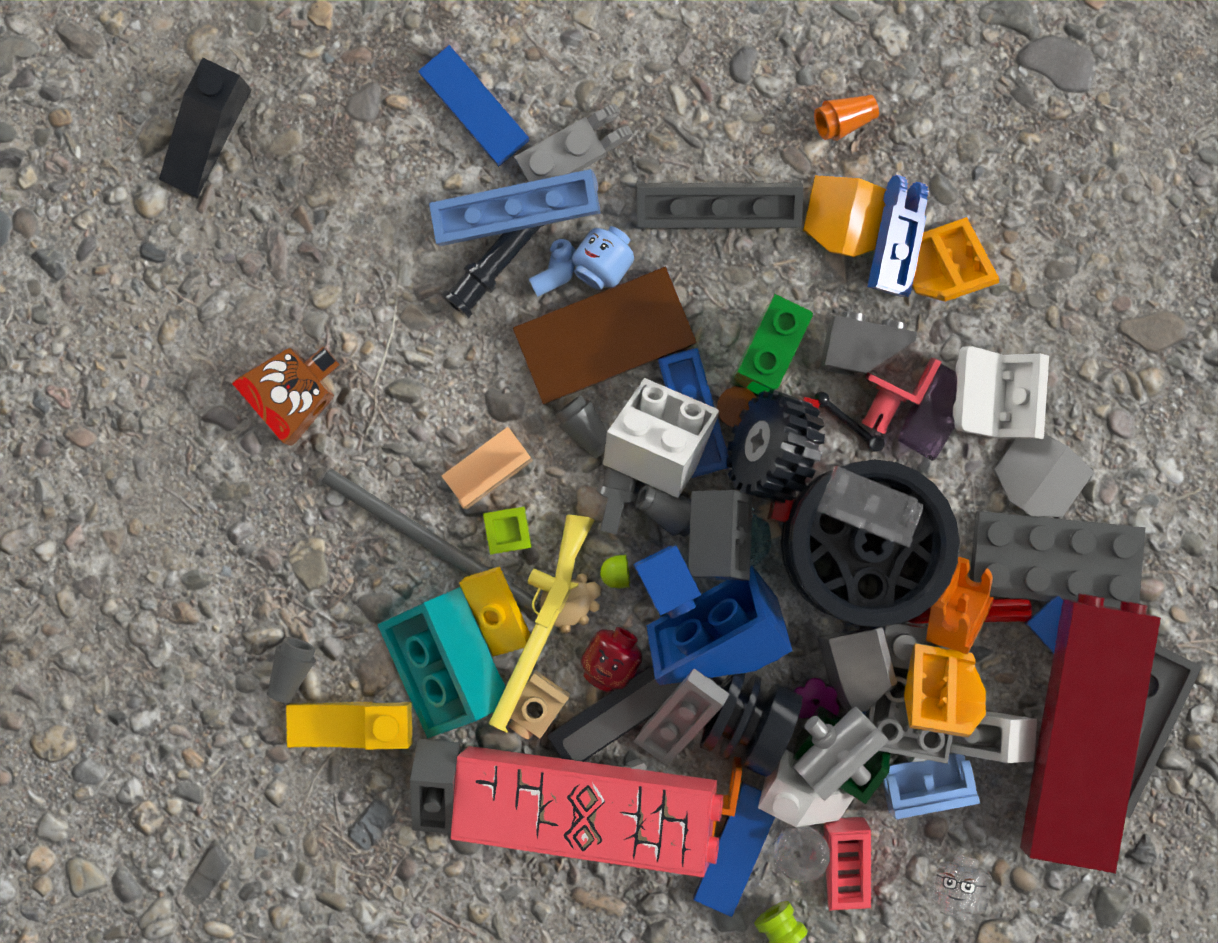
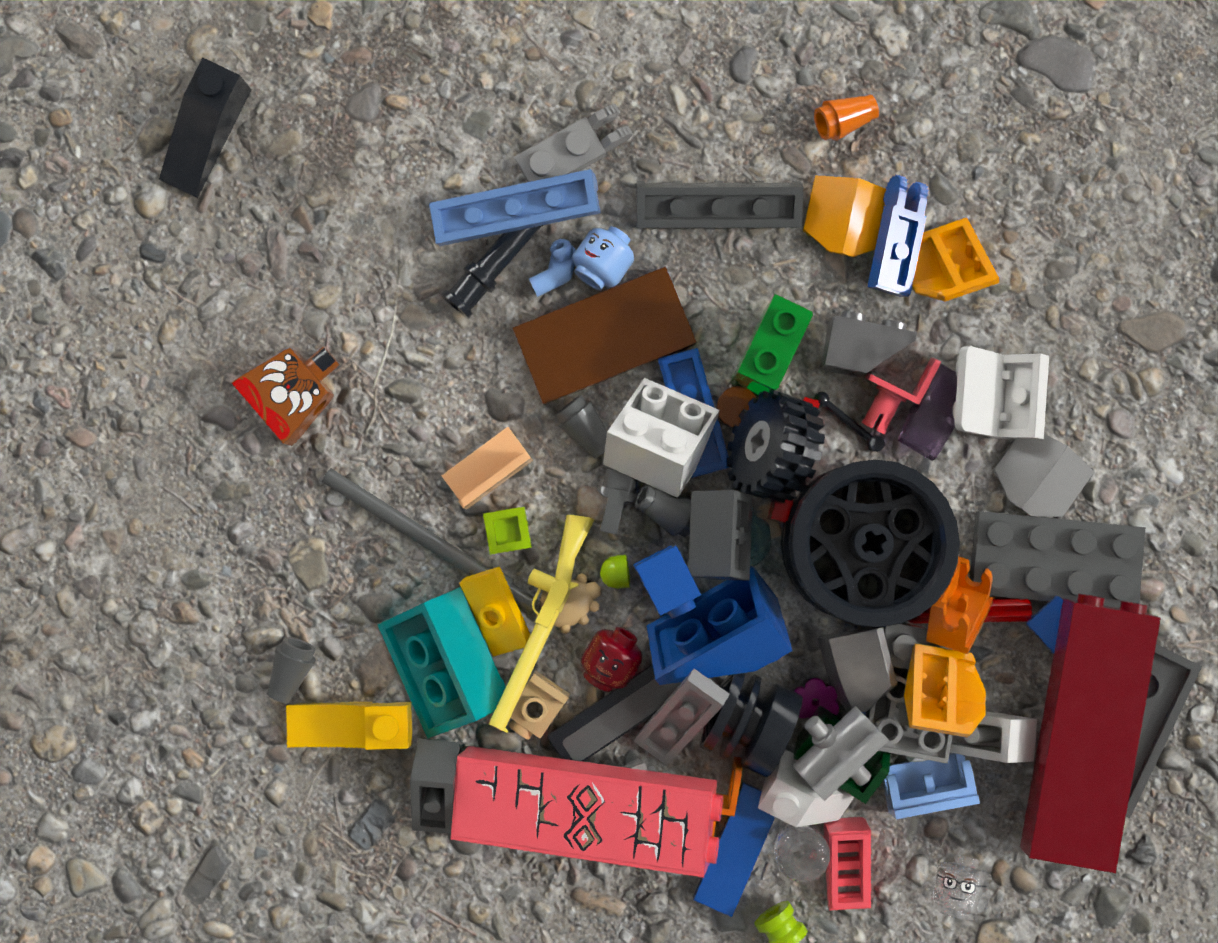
(474, 105): blue tile -> none
(871, 506): clear hinge -> none

